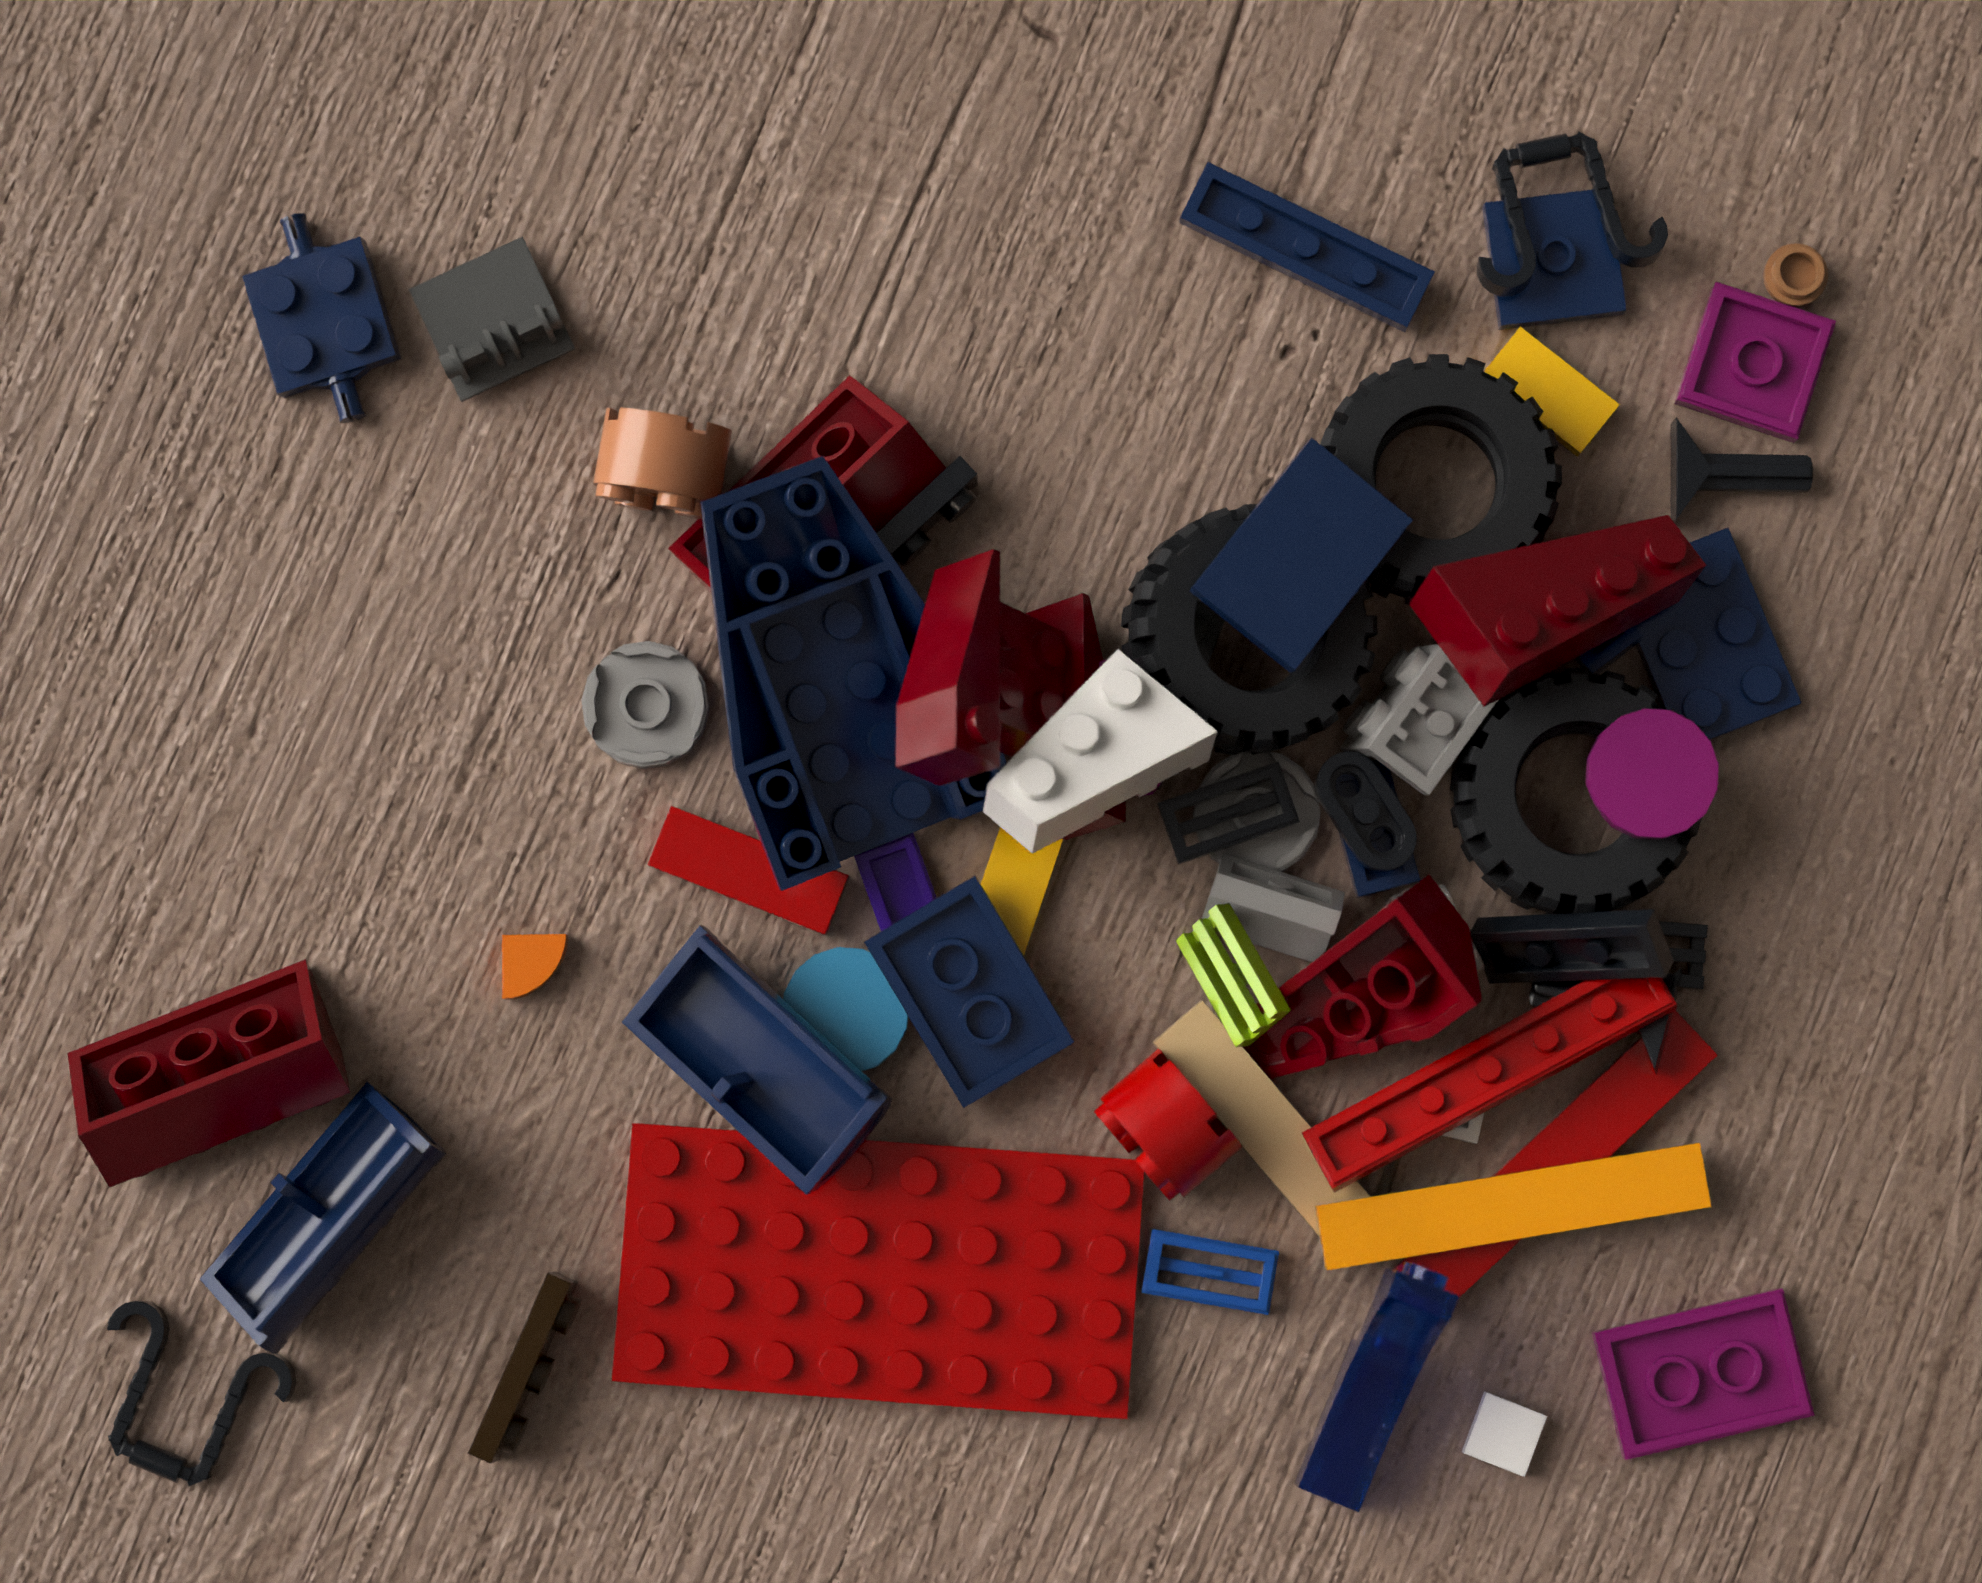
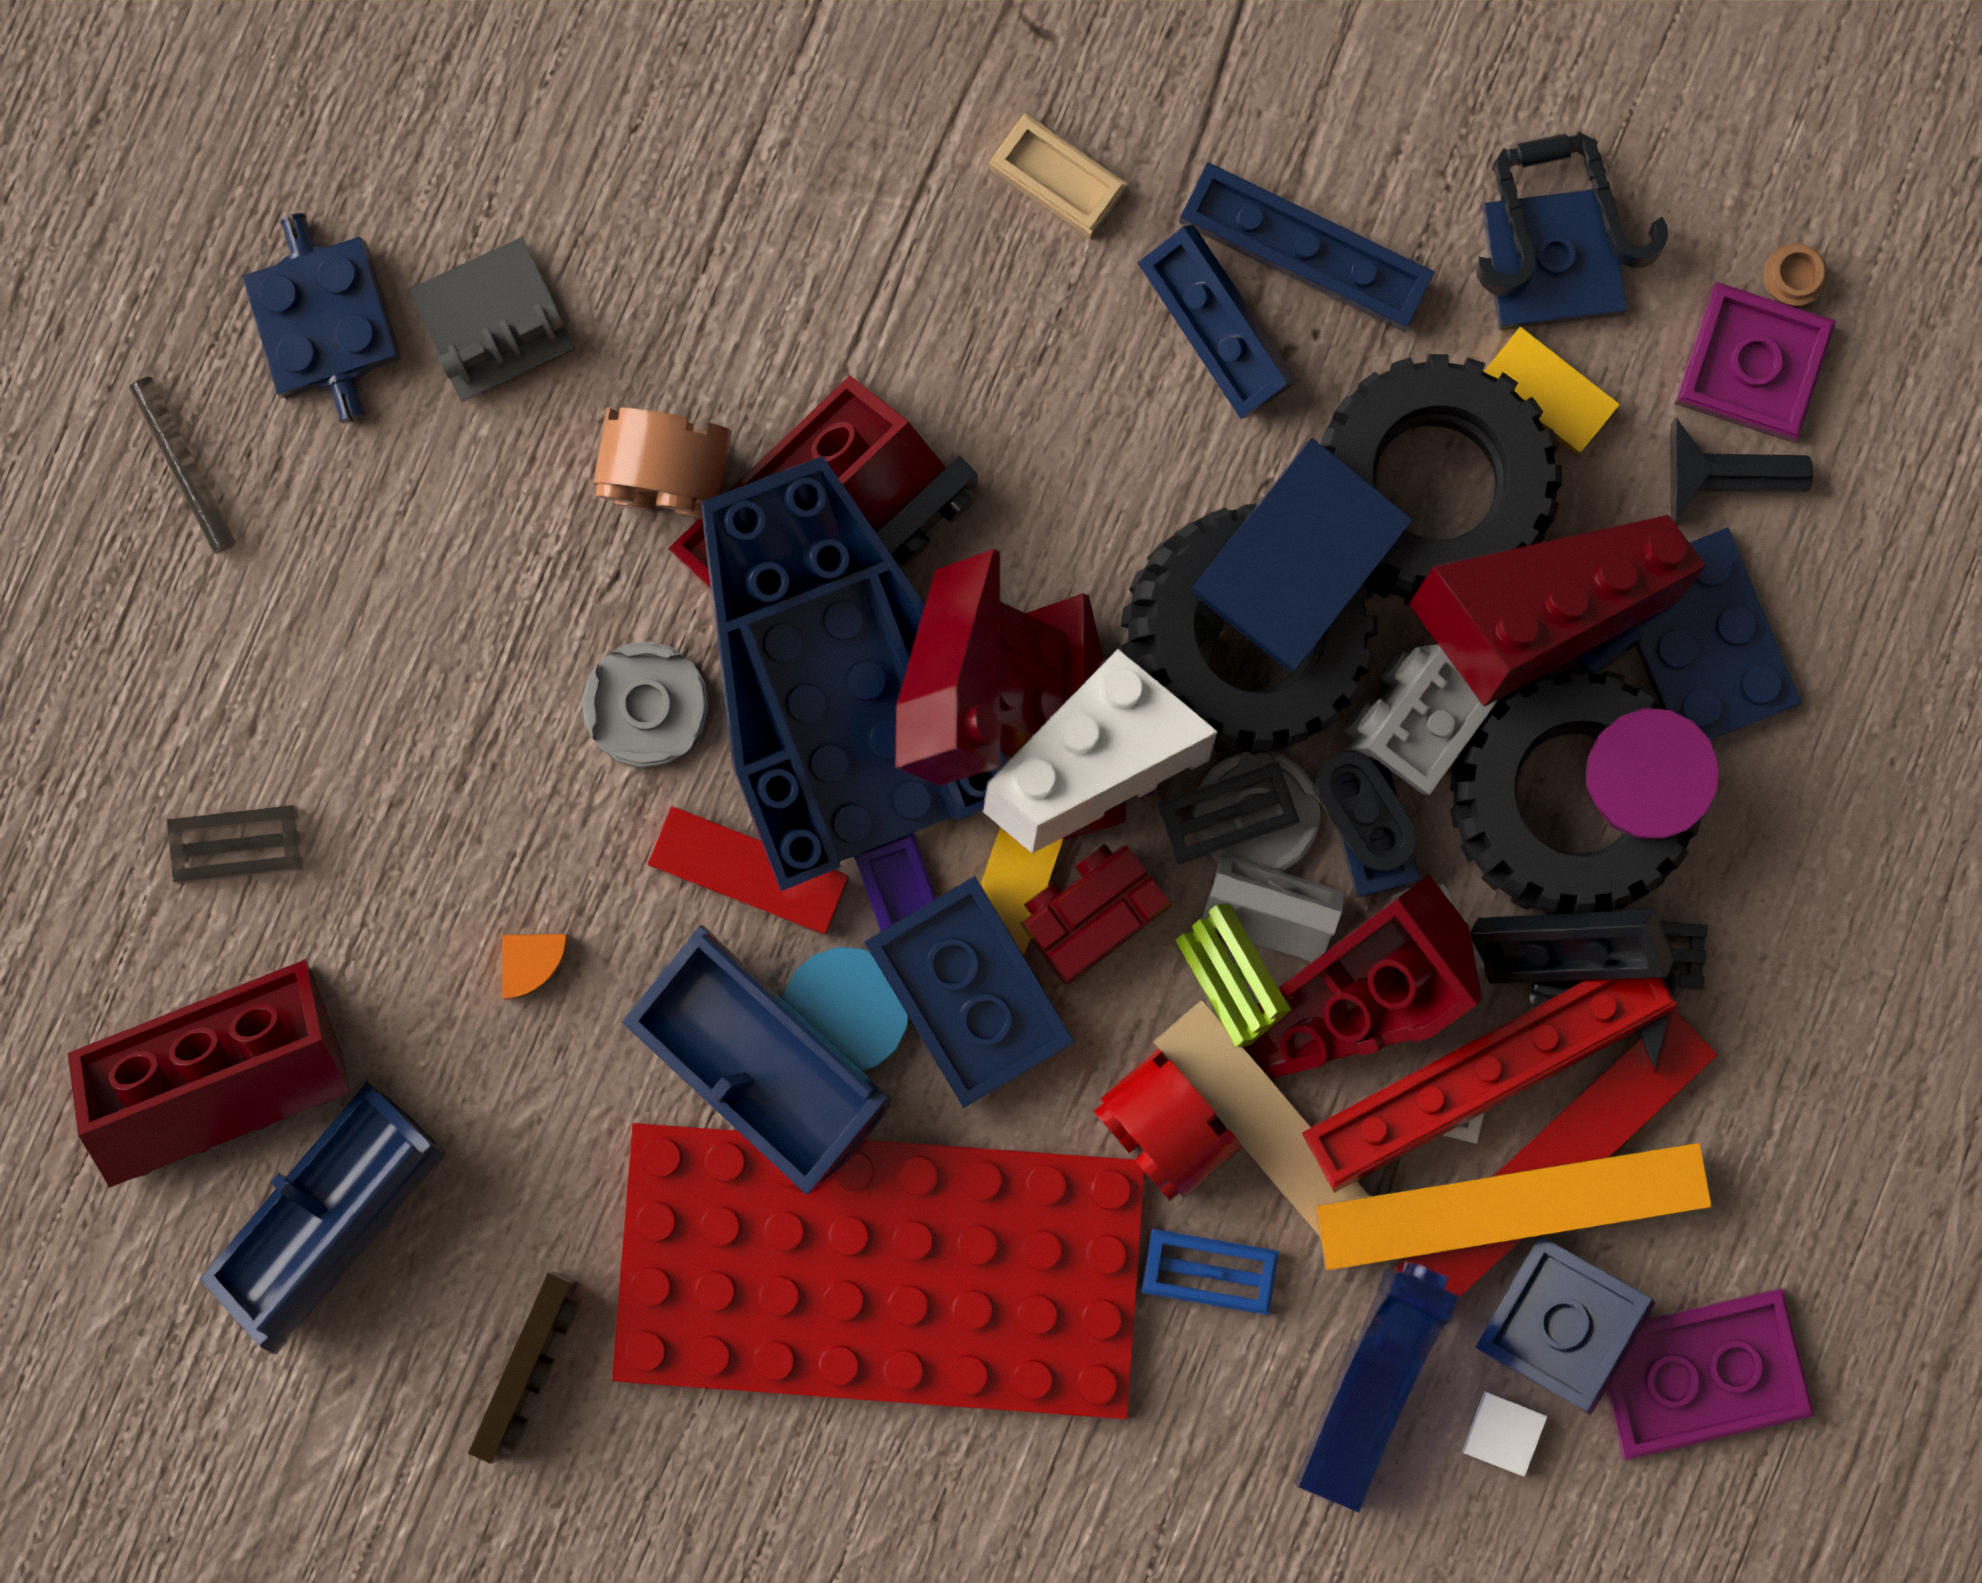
(159, 1460): black piece -> none
(182, 465): none -> clear smoke bar
(288, 839): none -> clear smoke tile
(1057, 175): none -> tan tile
(1094, 912): none -> dark red brick
(1217, 321): none -> dark blue plate
(1565, 1325): none -> dark blue plate

